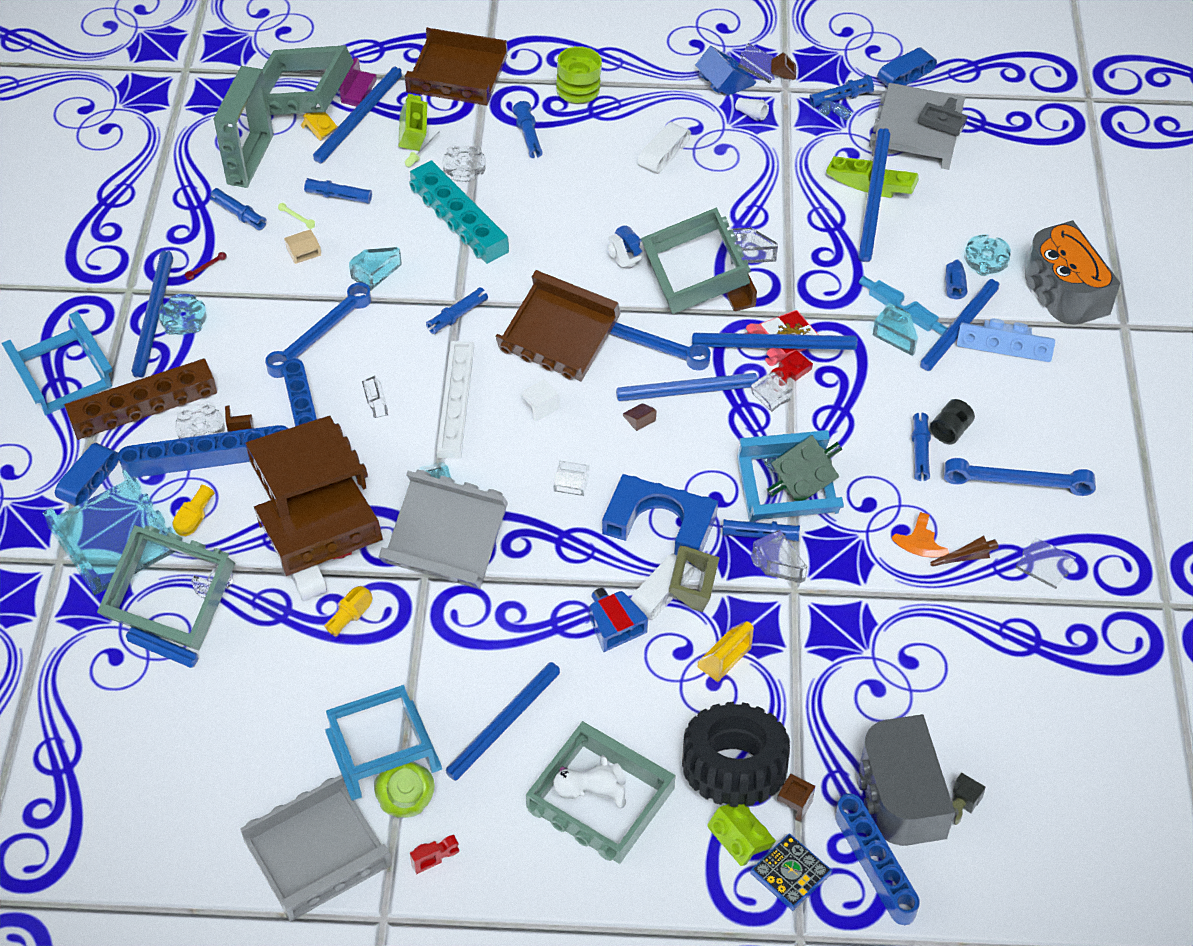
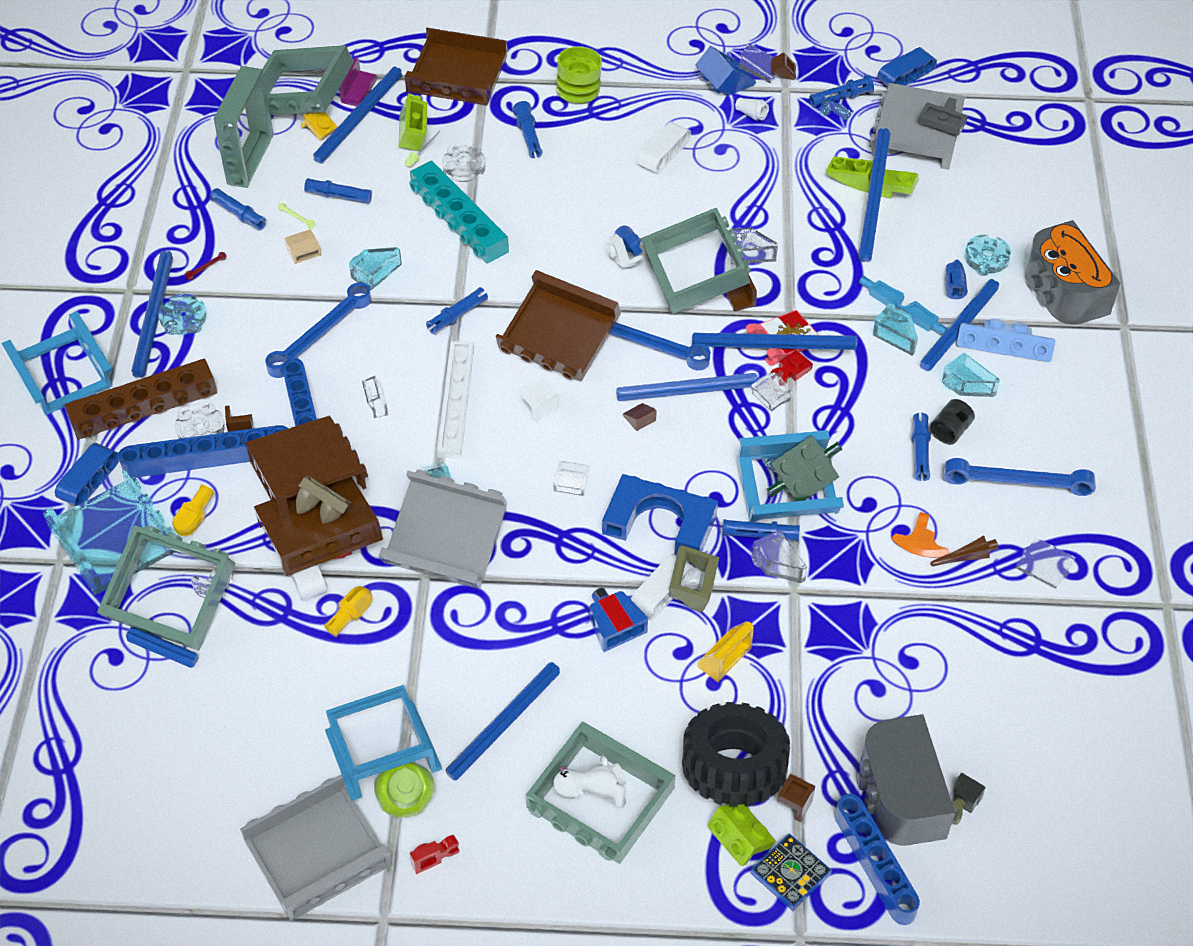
(312, 492): none -> dark tan tile
(969, 378): none -> clear light blue slope

